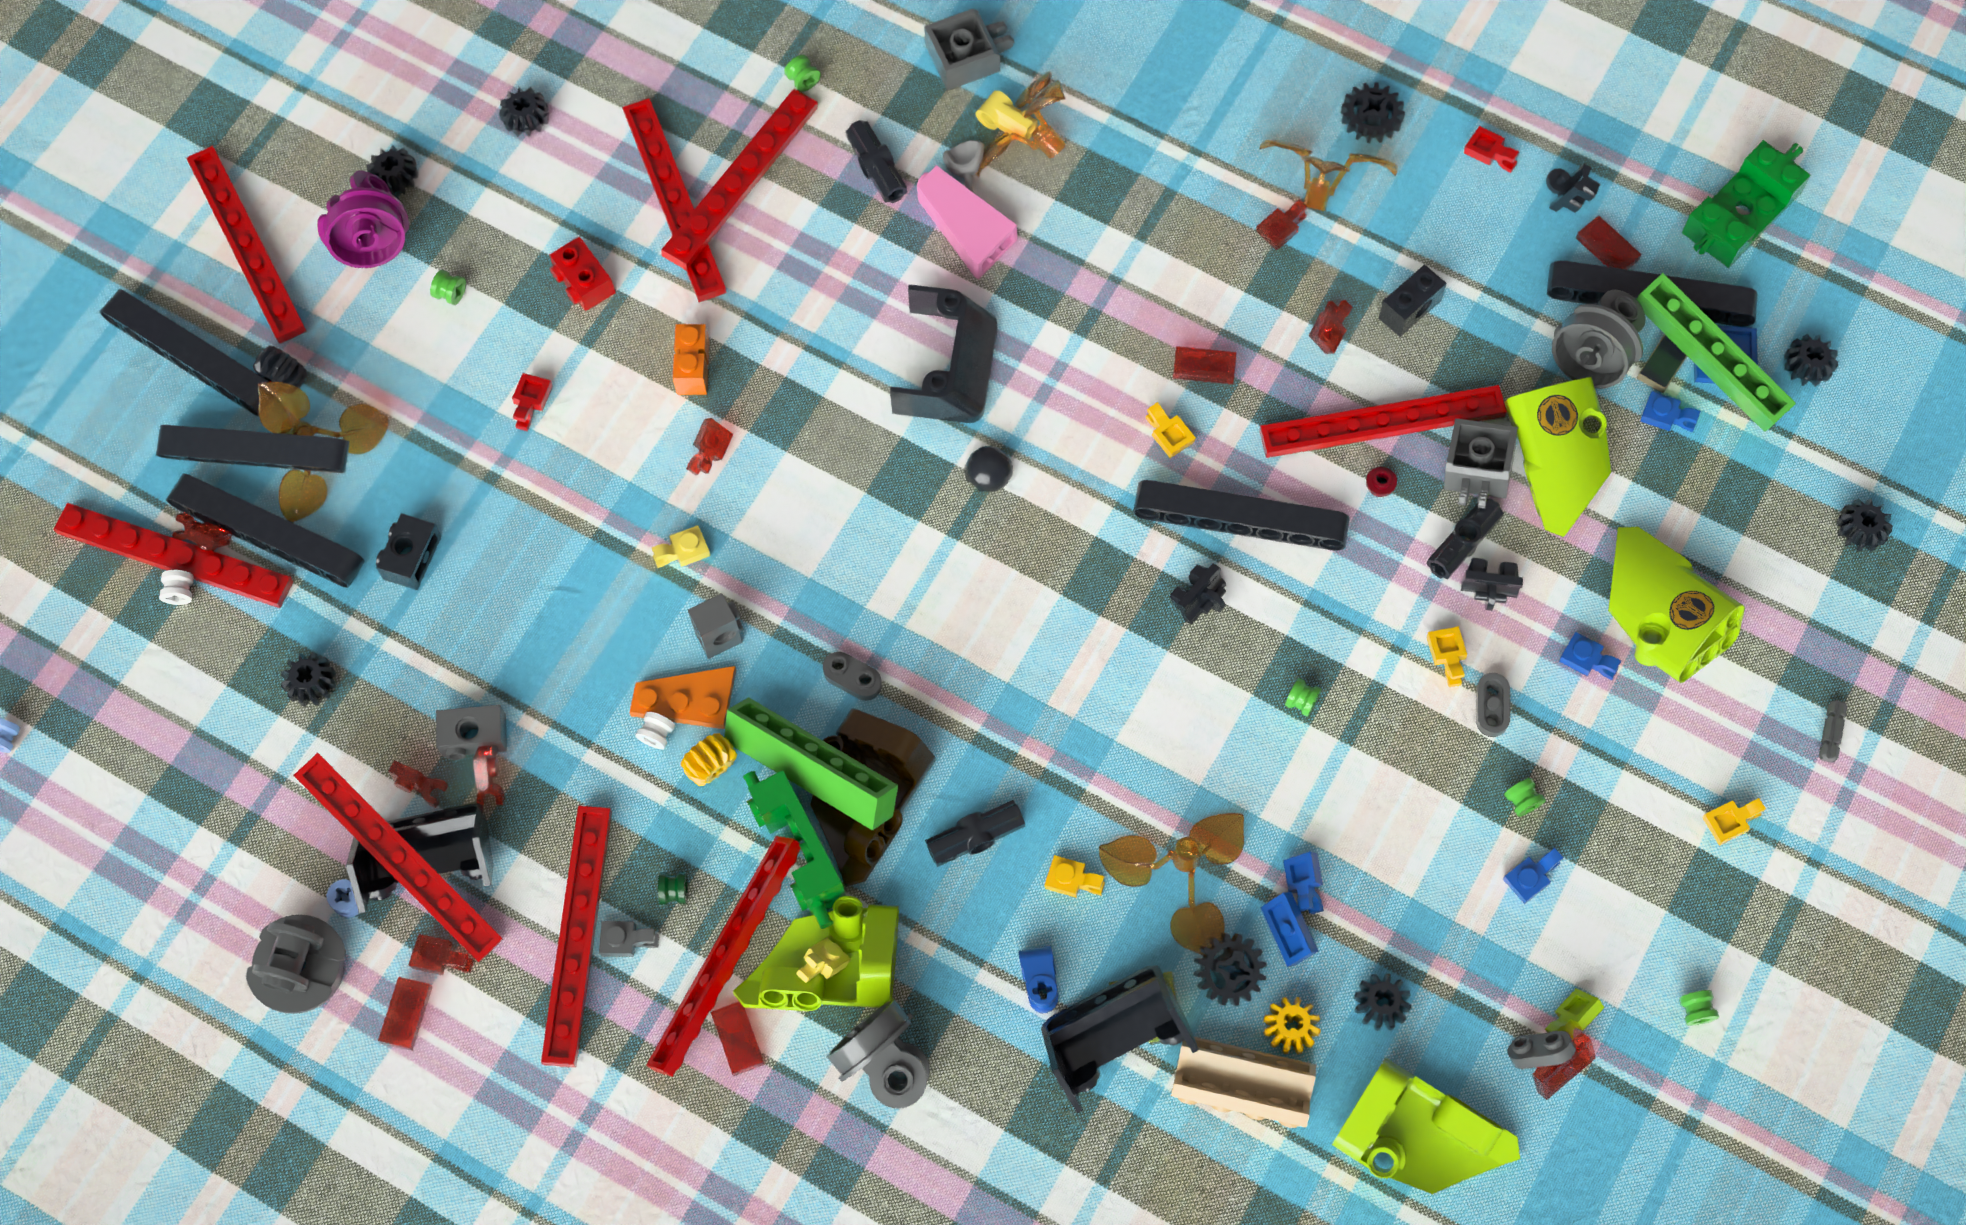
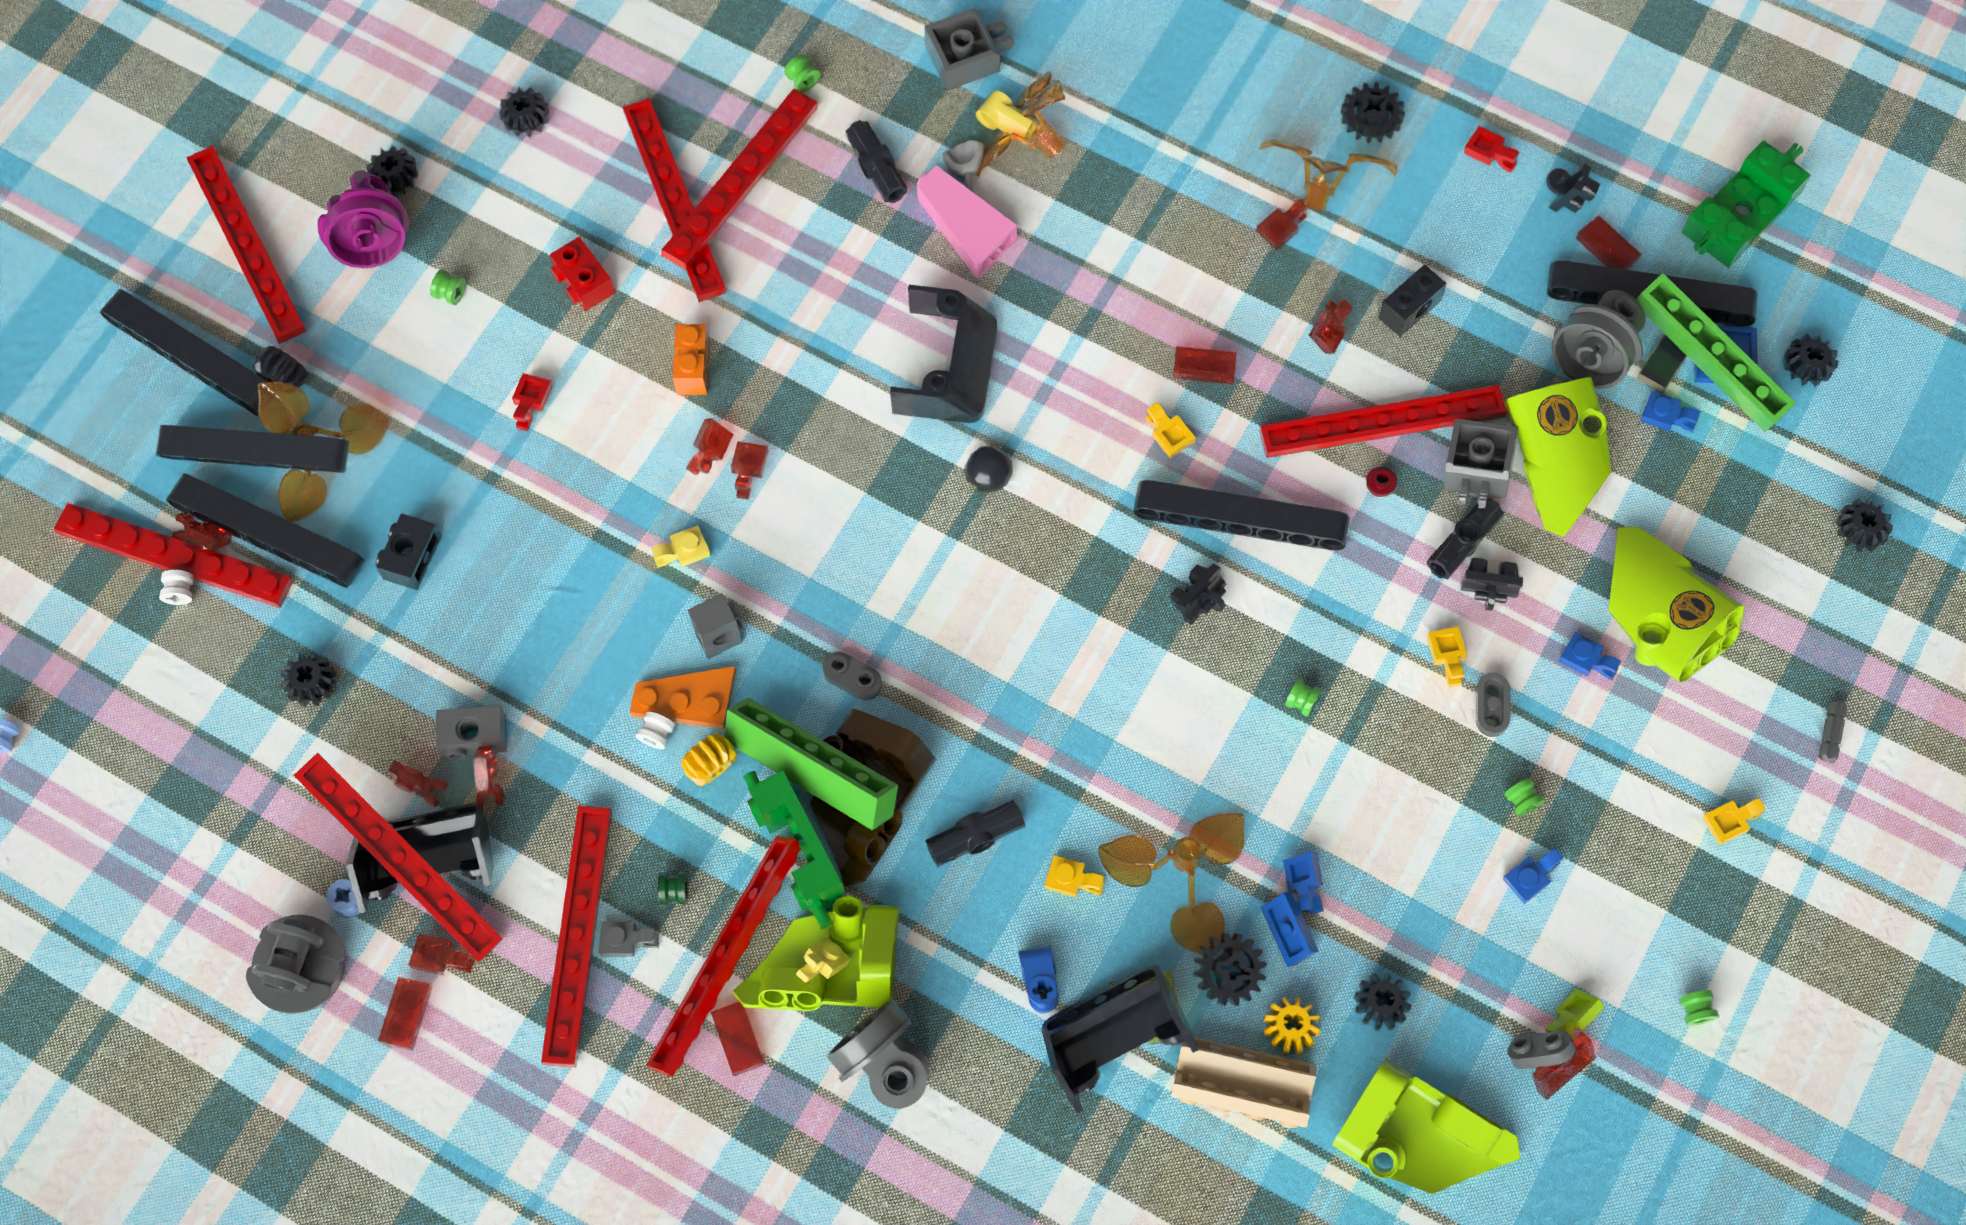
(748, 463): none -> clear red plate

